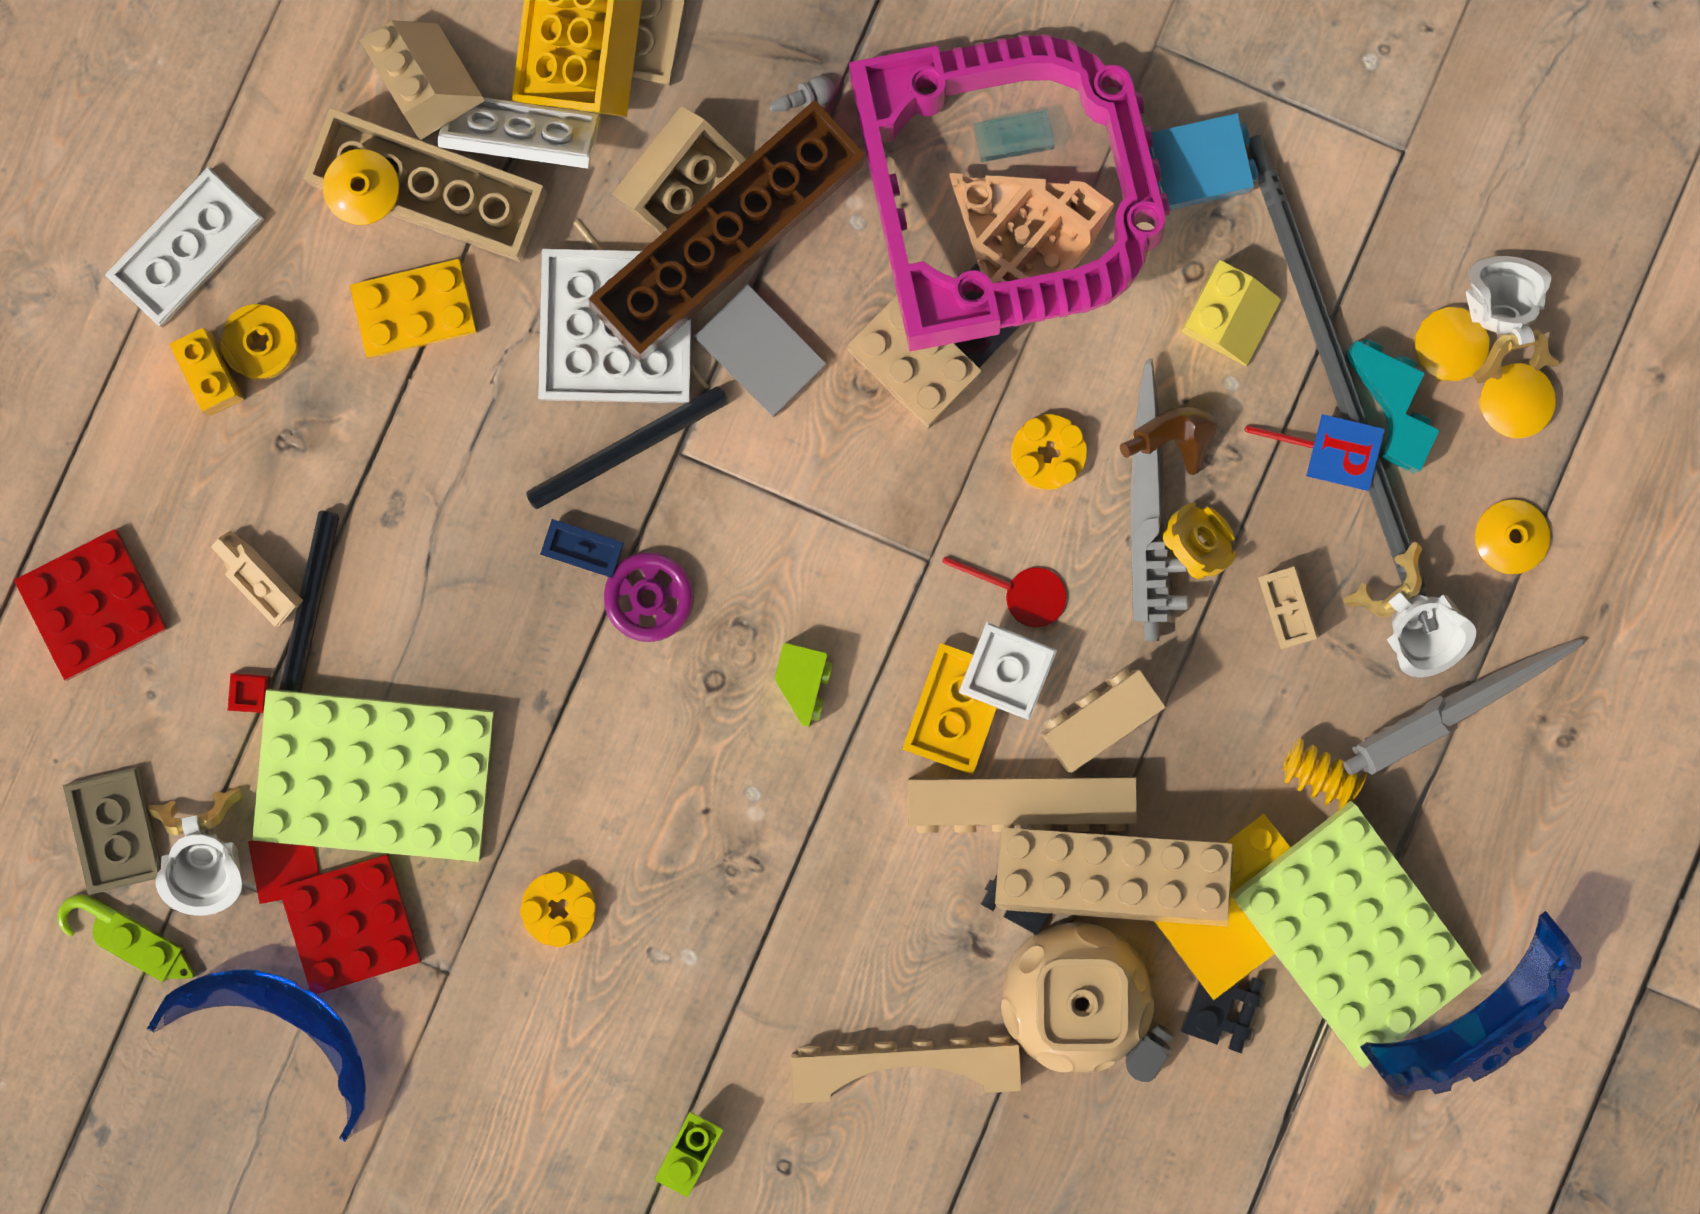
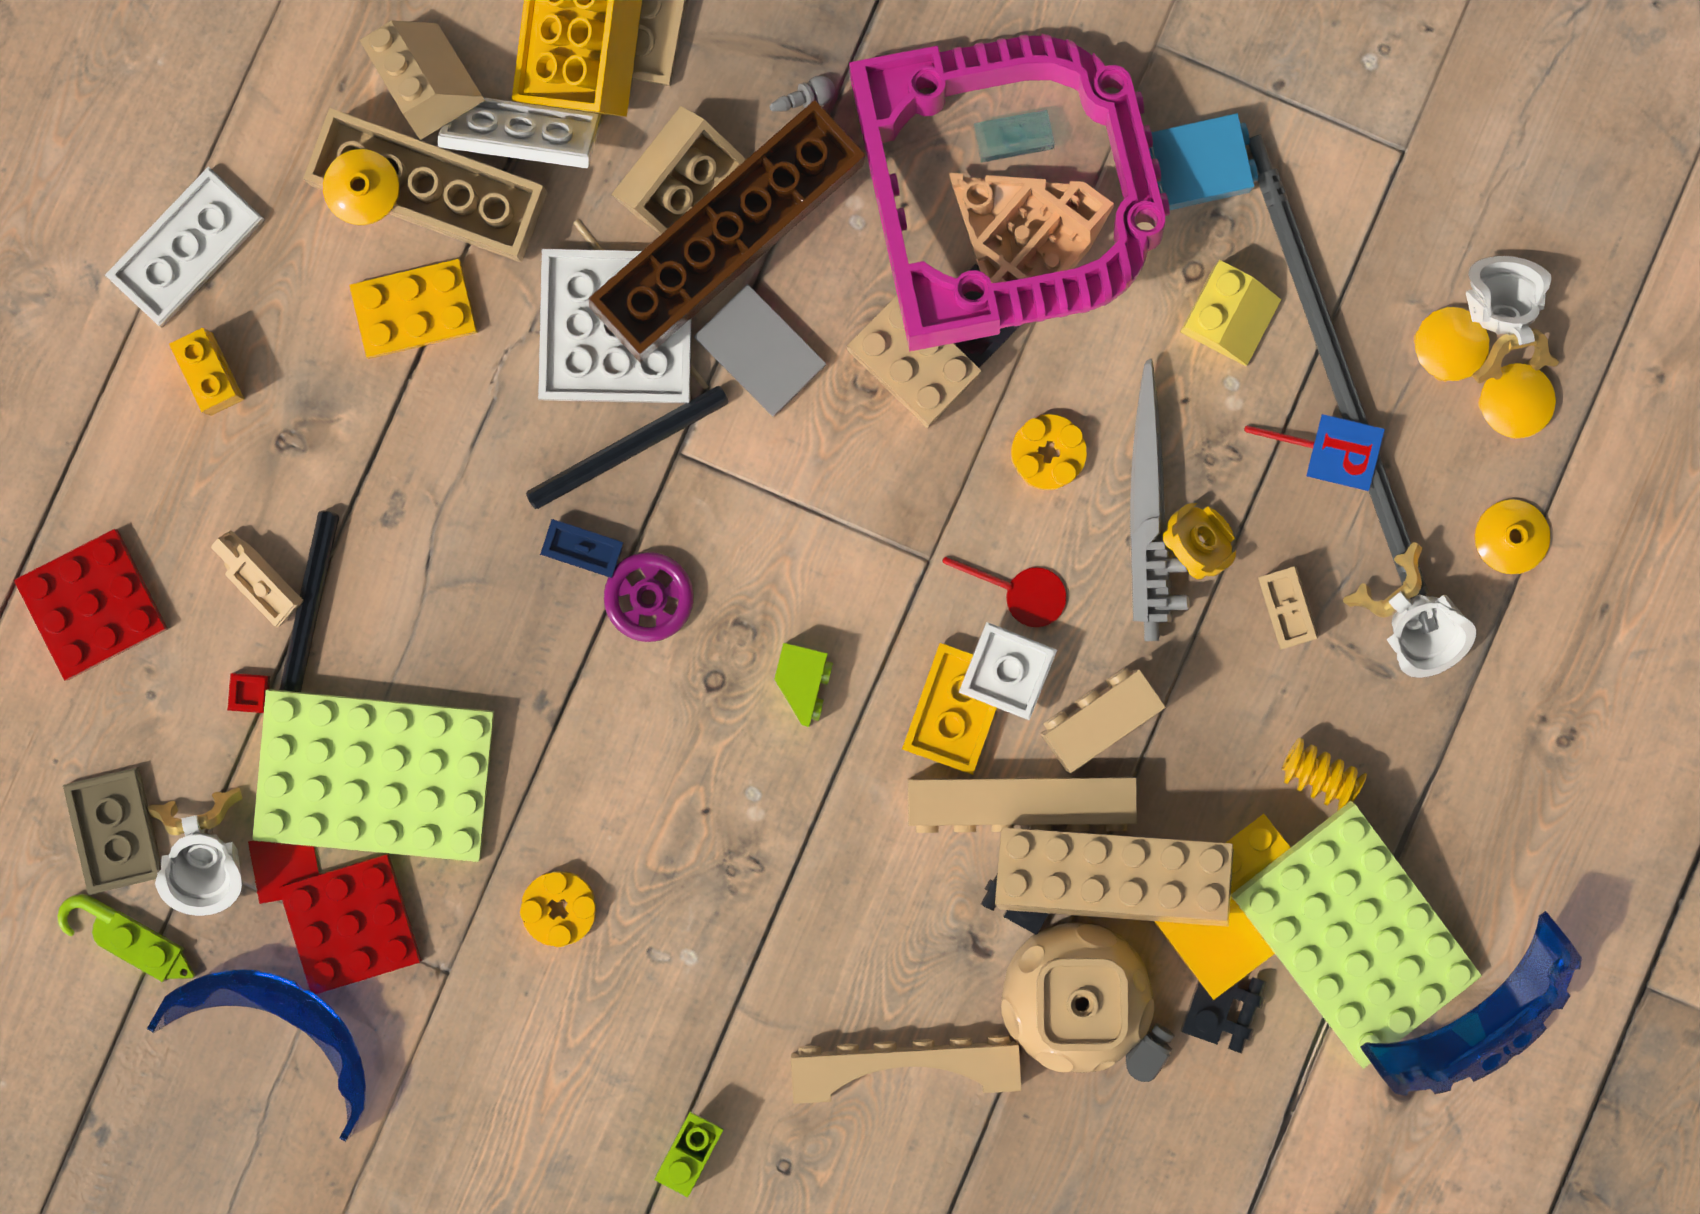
(265, 320): yellow plate -> none
(1189, 427): reddish brown animal -> none
(1393, 387): teal arch -> none
(1441, 714): light grey piece -> none

